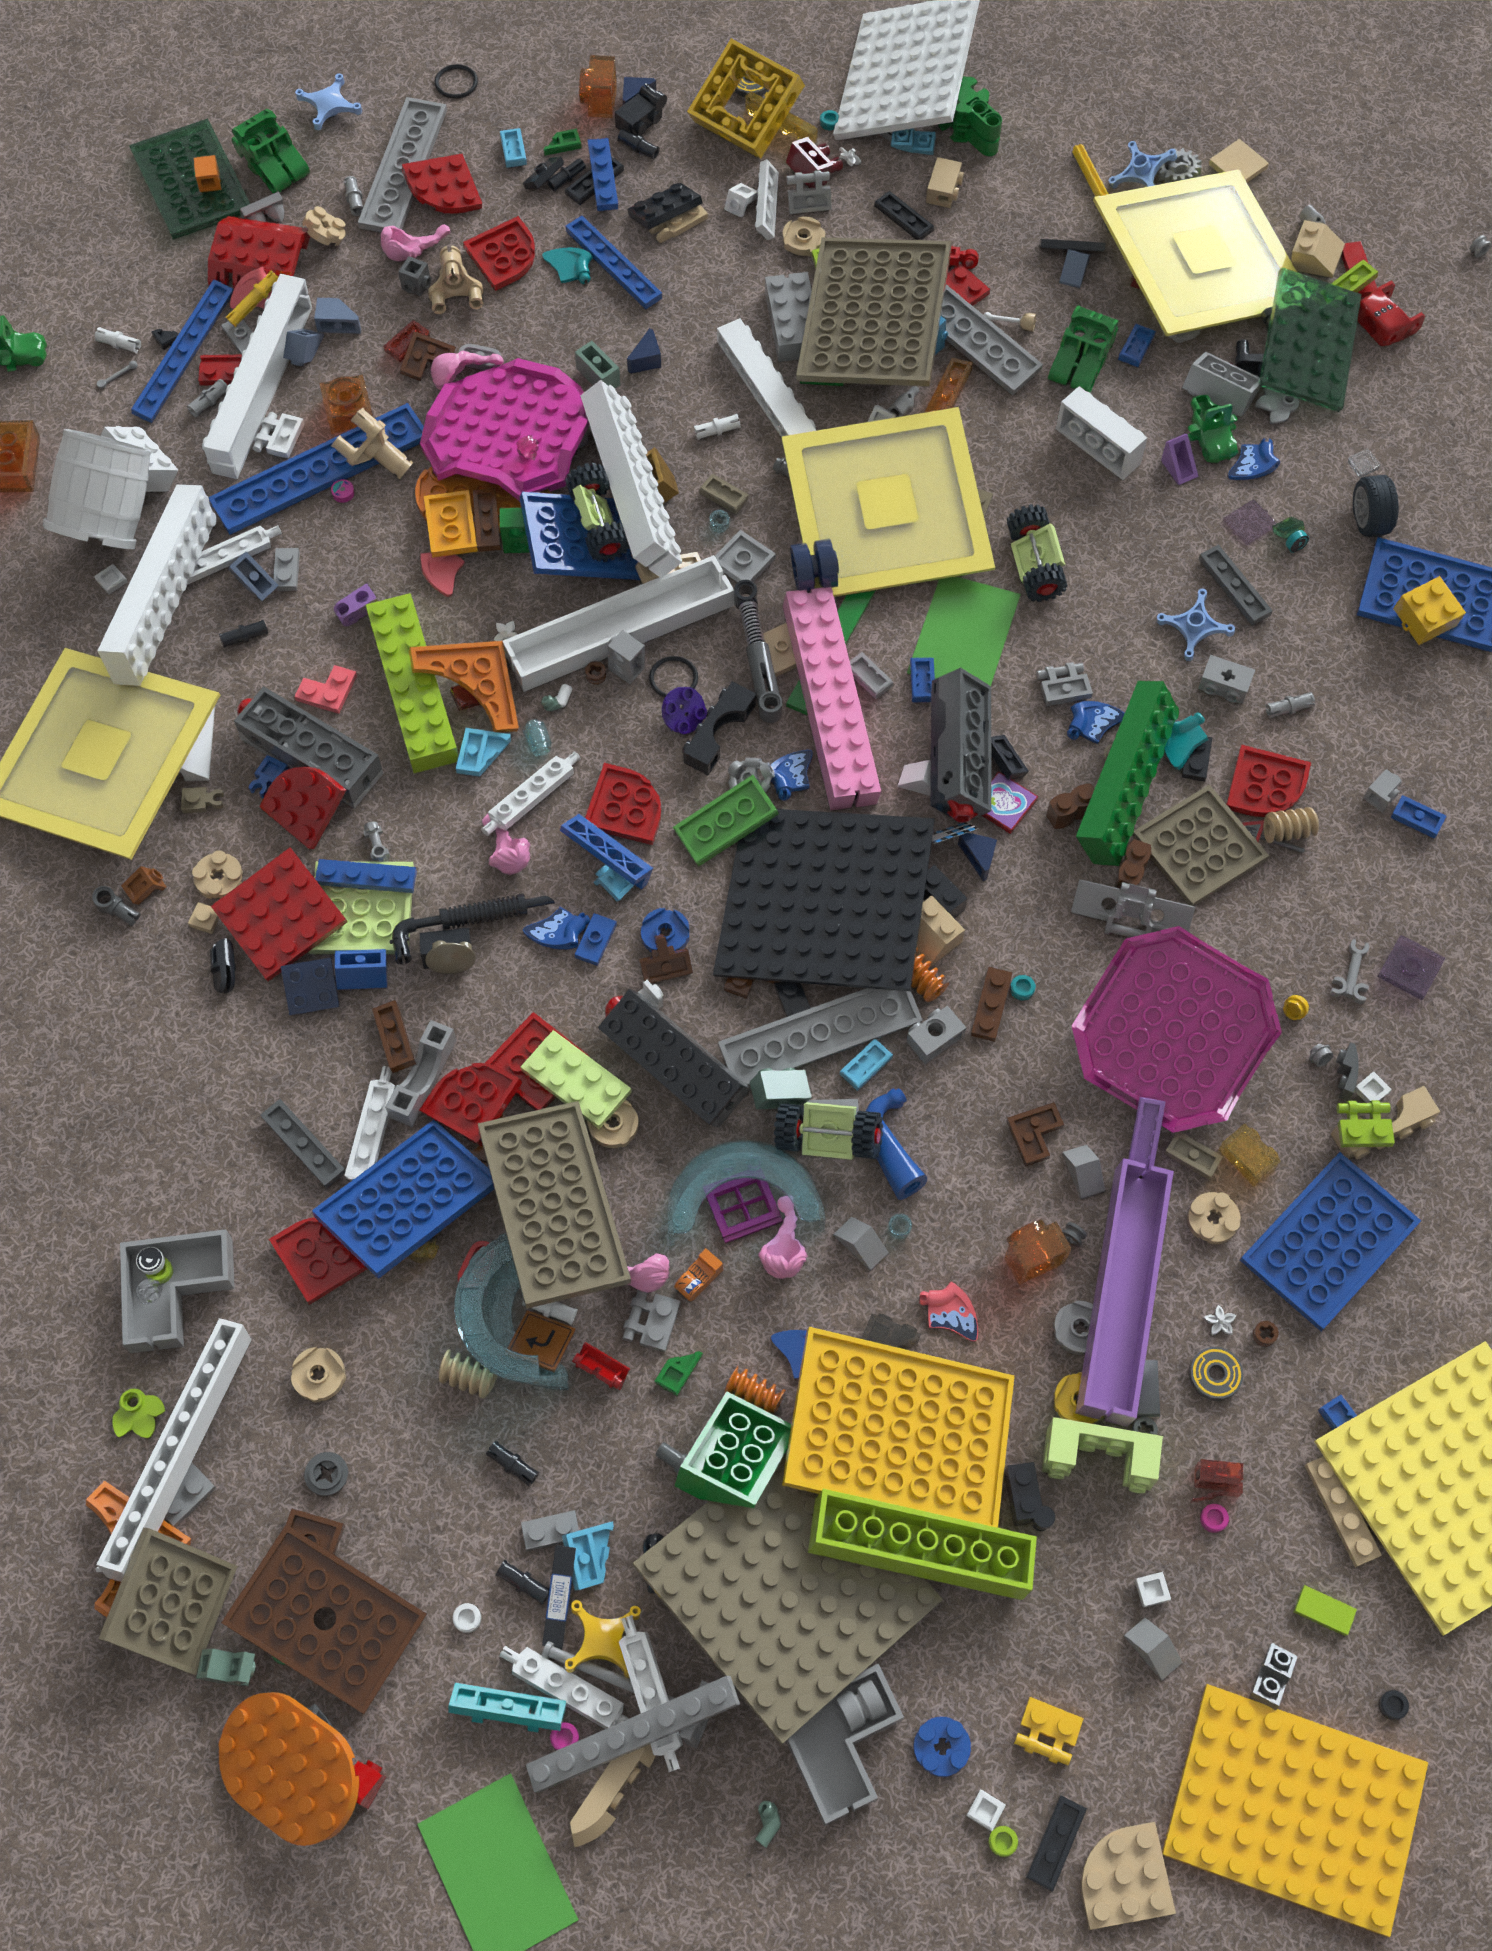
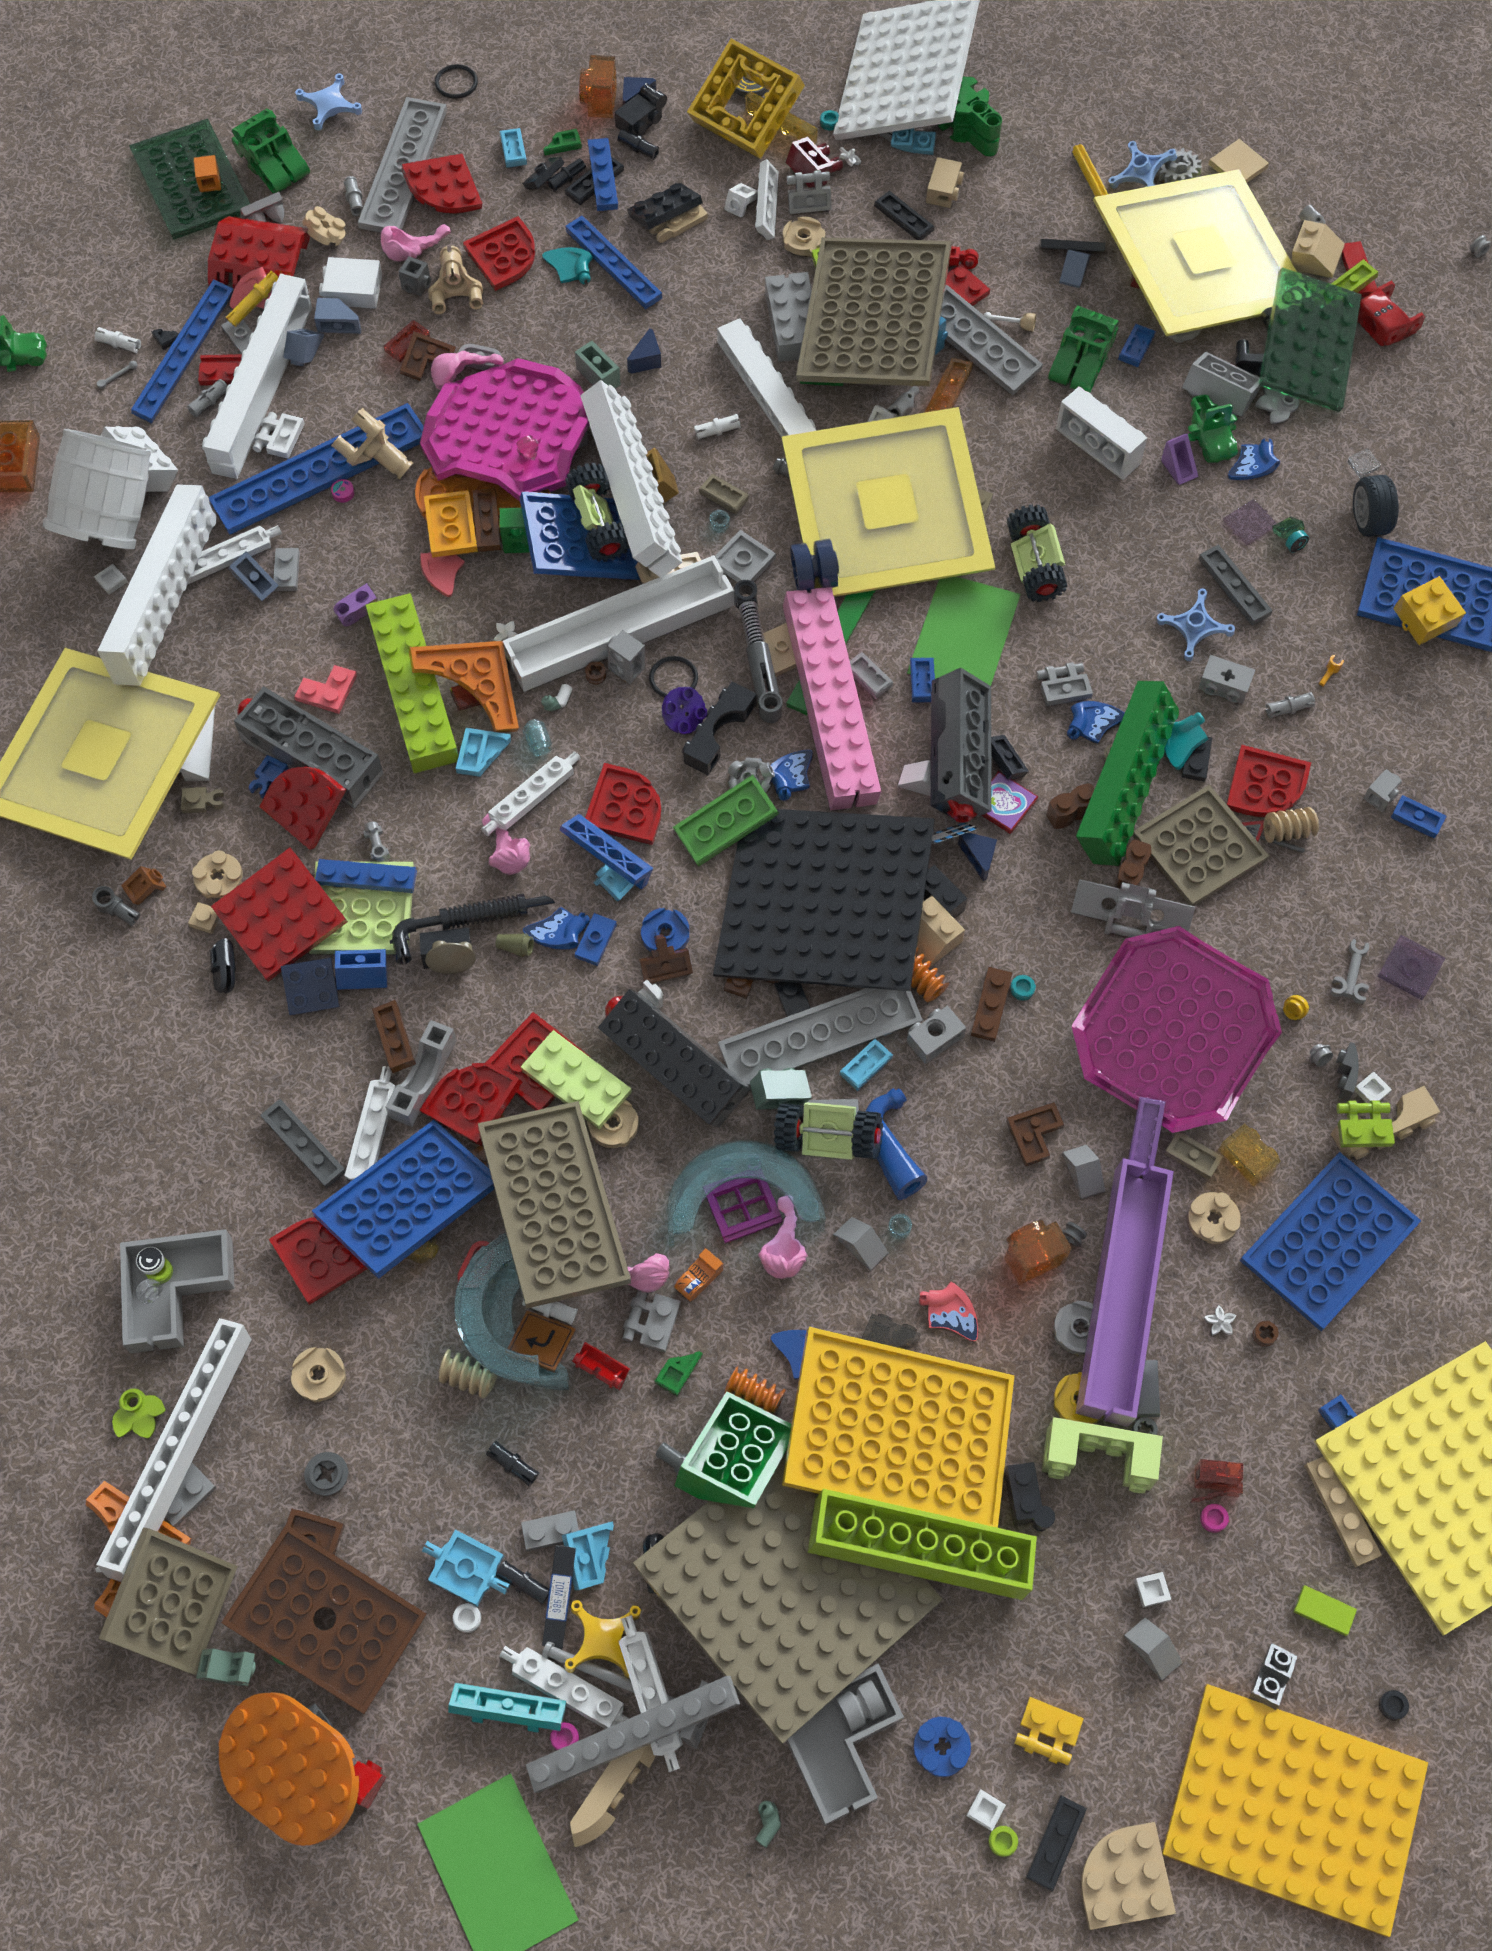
(243, 633): black pin -> none
(343, 399): clear orange piece -> none
(352, 281): none -> white brick
(466, 1568): none -> medium azure plate
(517, 944): none -> olive cone
(1222, 1359): dark grey tile -> none
(1331, 668): none -> light orange hand

